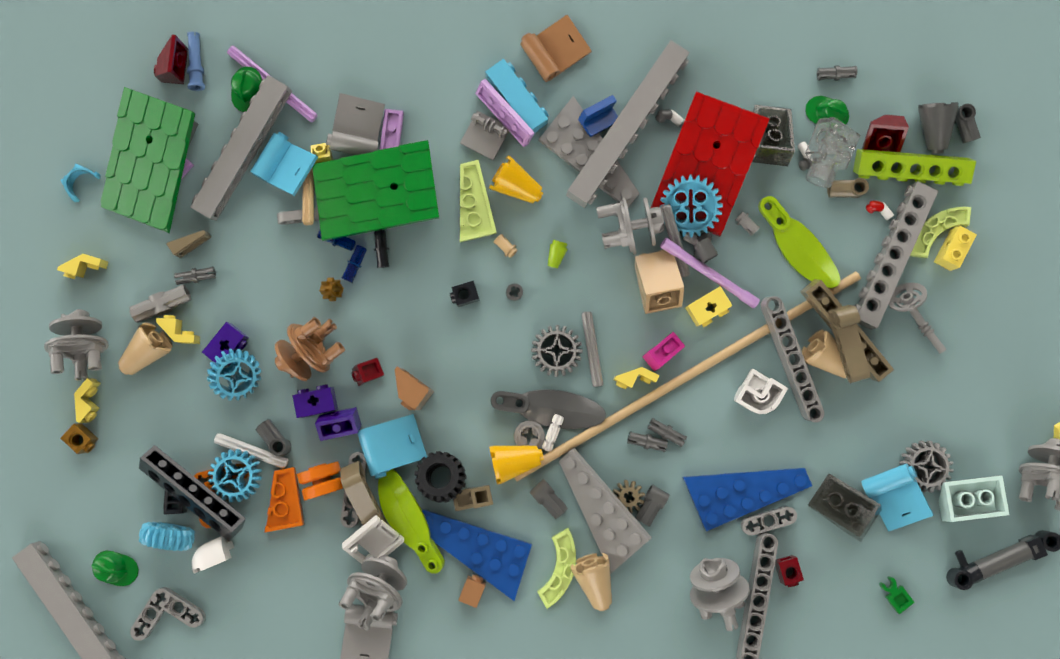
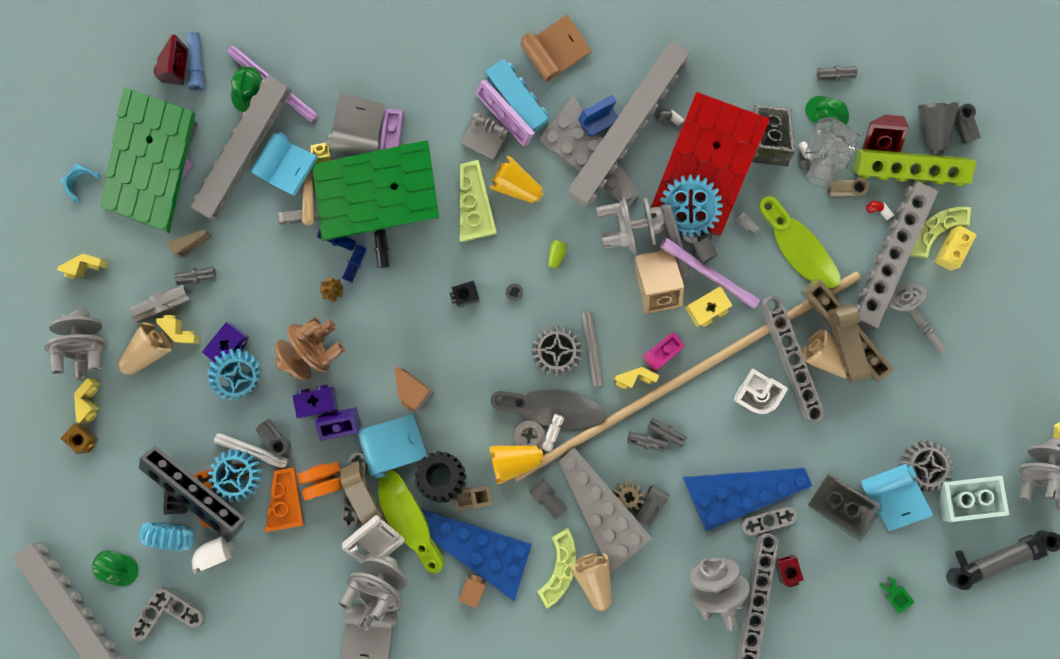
(367, 371): dark red bracket -> none
(509, 249): tan pin -> none

